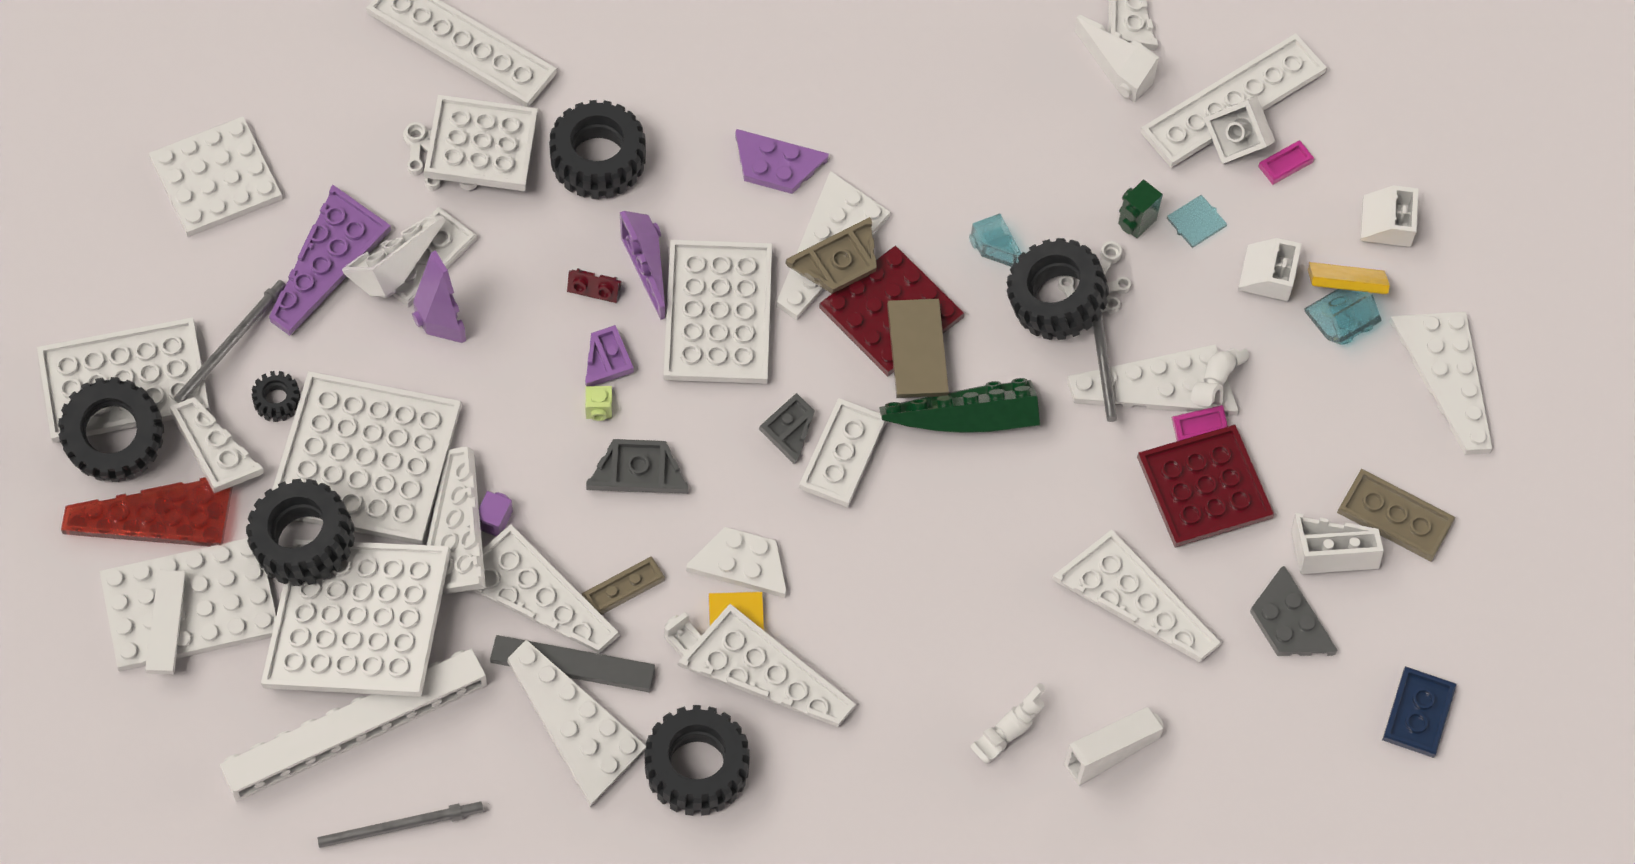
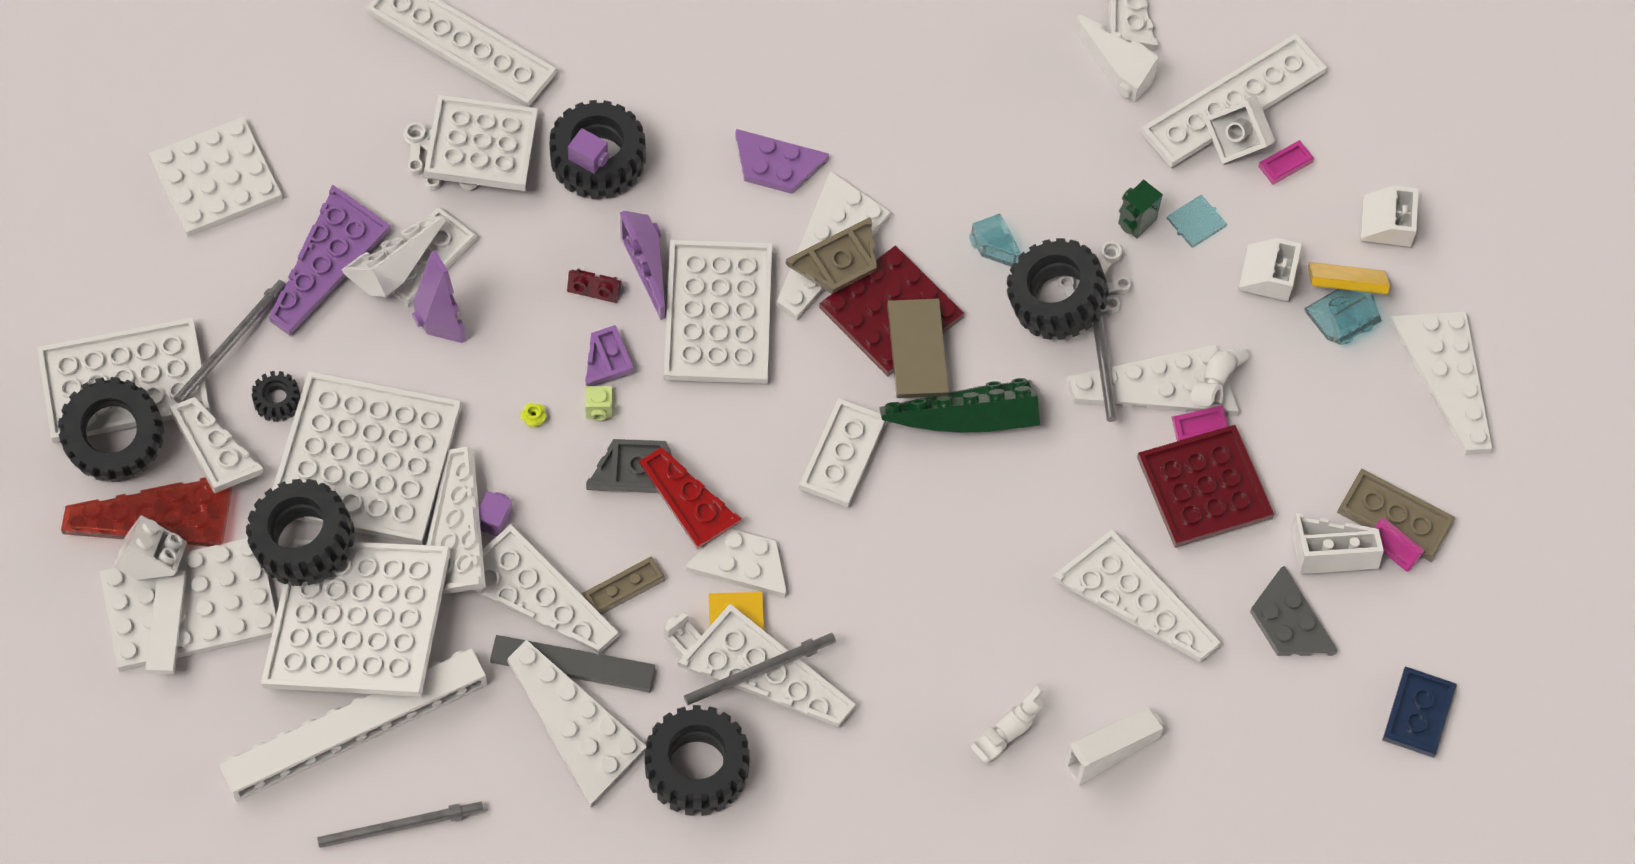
(150, 551): none -> white slope
(533, 421): none -> neon yellow plate
(588, 151): none -> medium lavender brick
(693, 506): none -> red wing
(789, 427): dark grey wing -> none
(806, 649): none -> flat silver bar
(1398, 545): none -> dark pink tile

